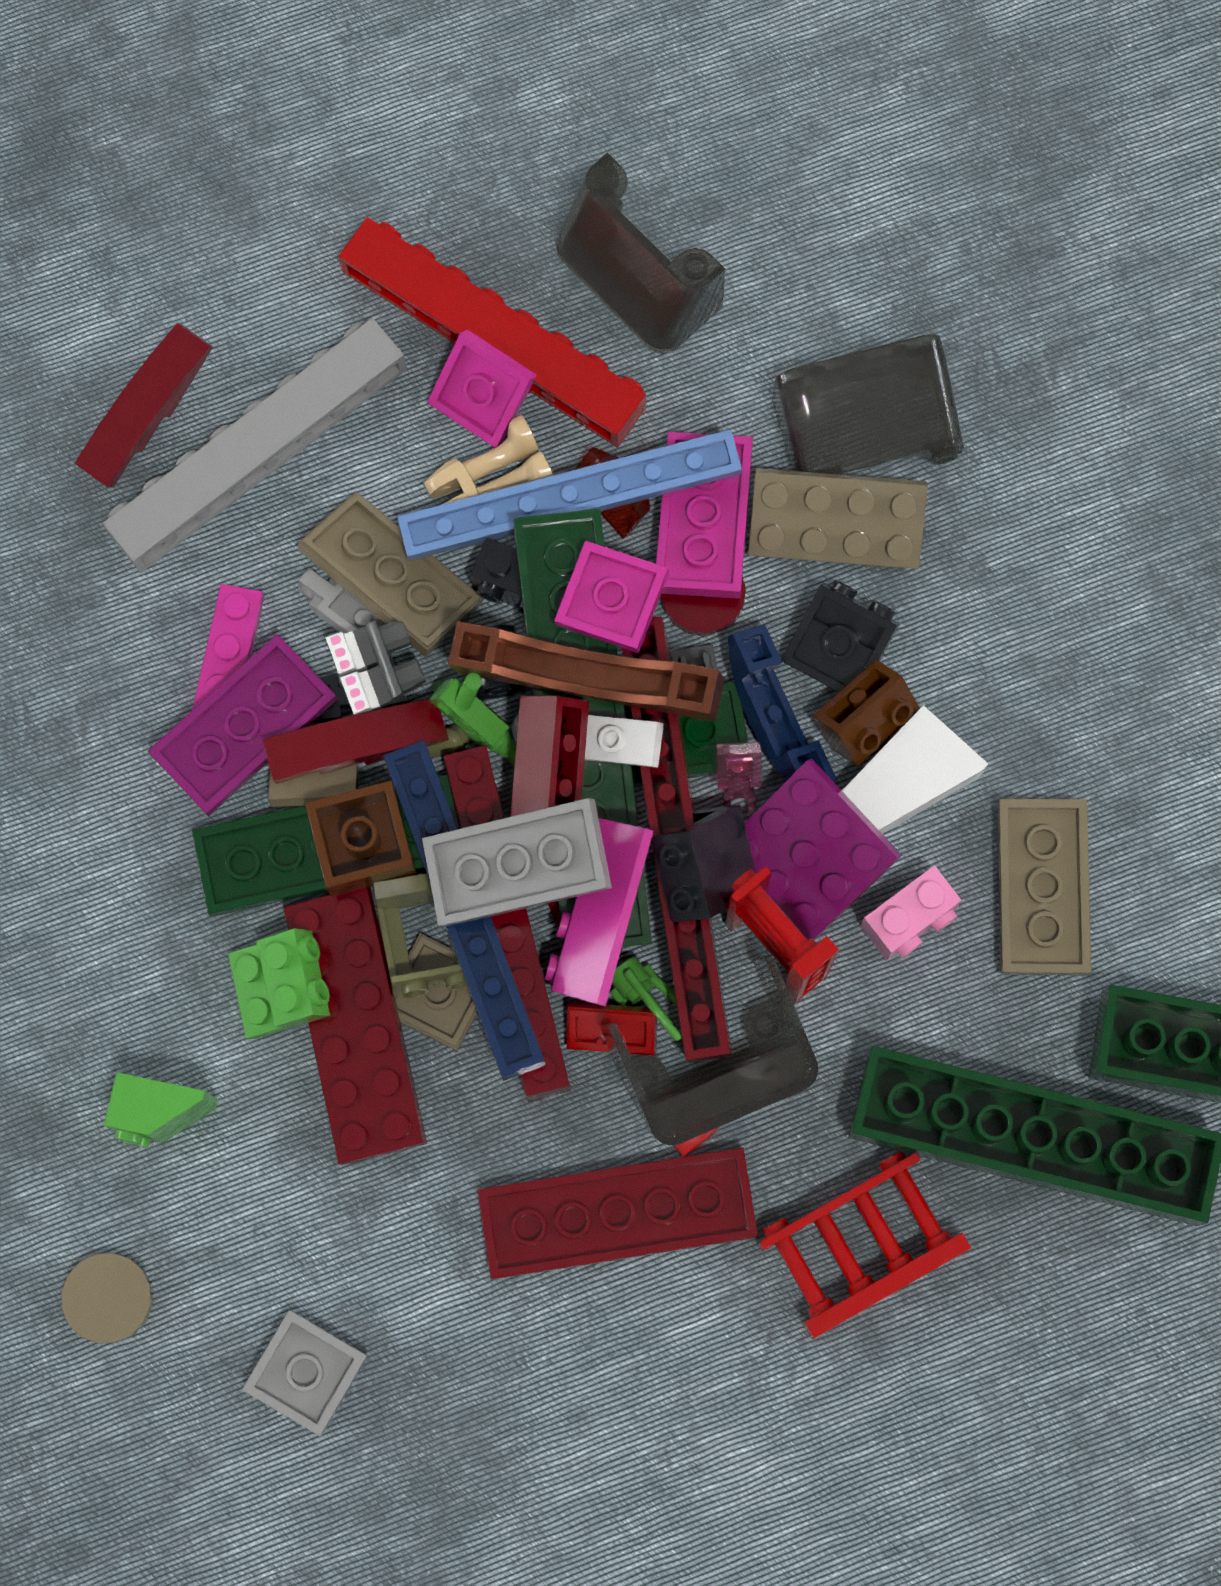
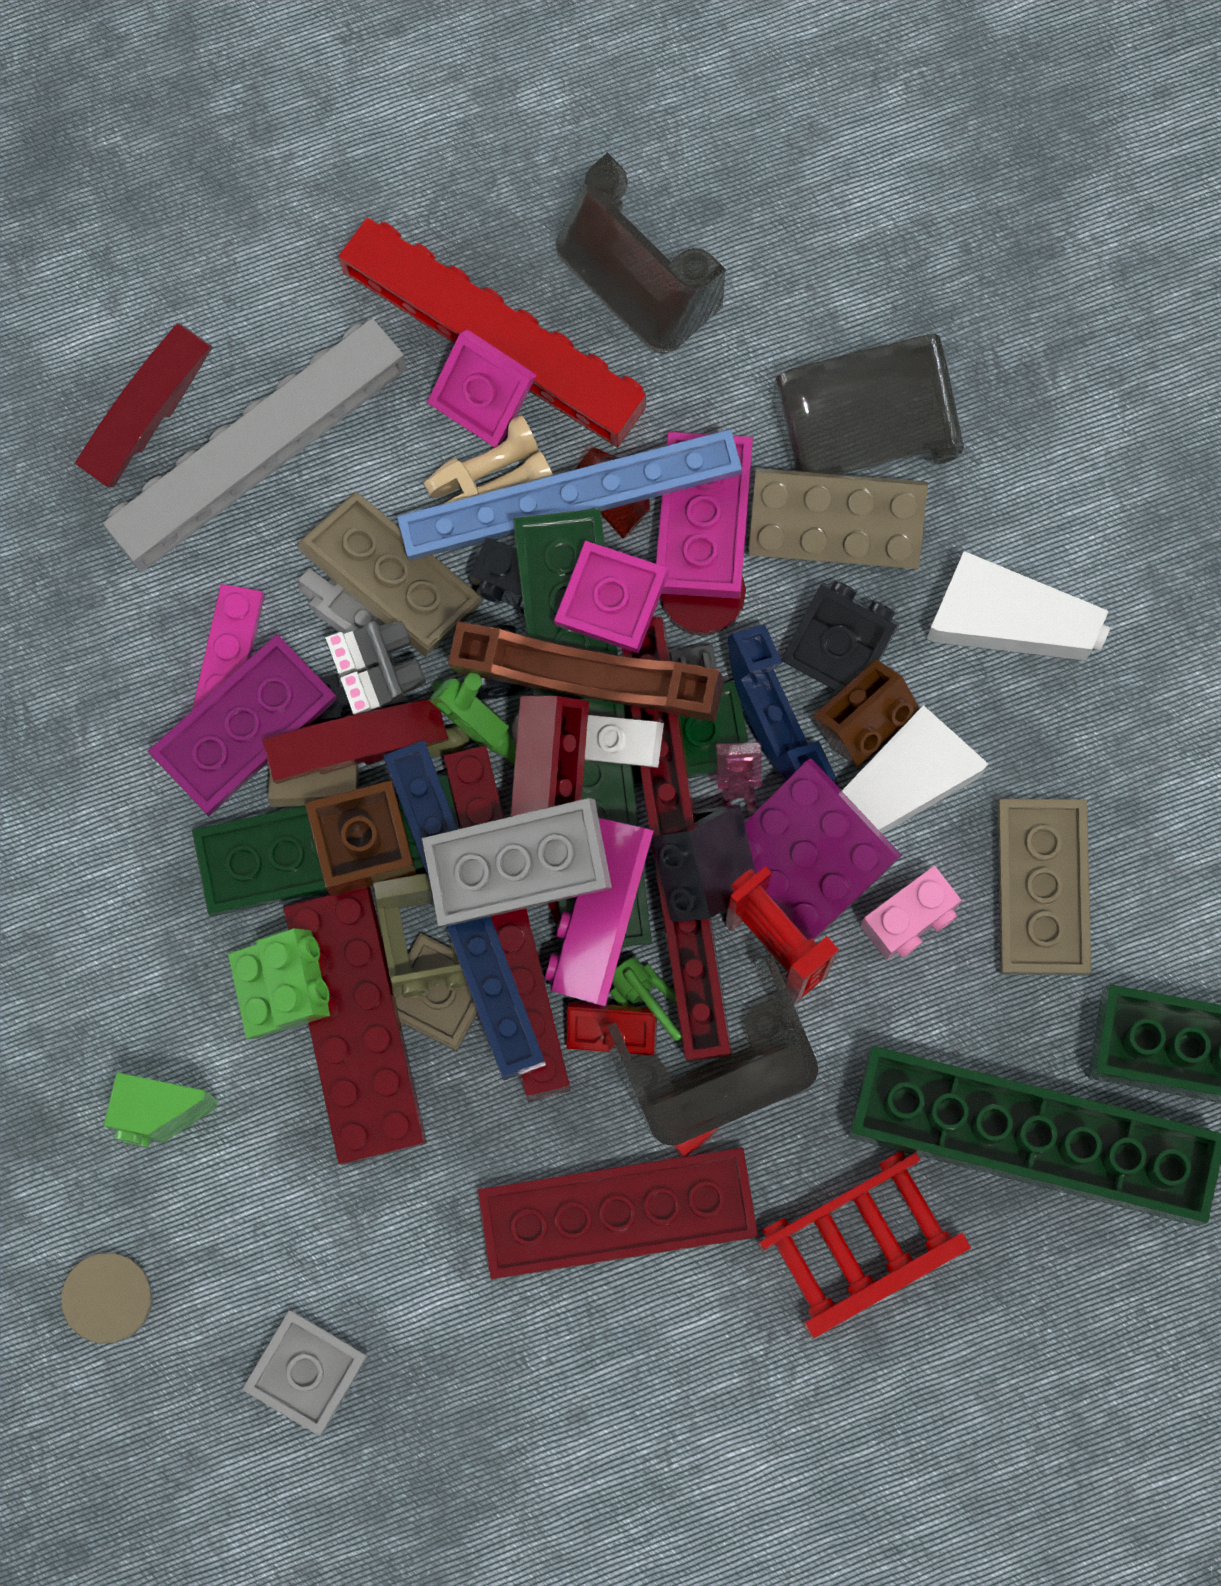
(1015, 613): none -> white slope

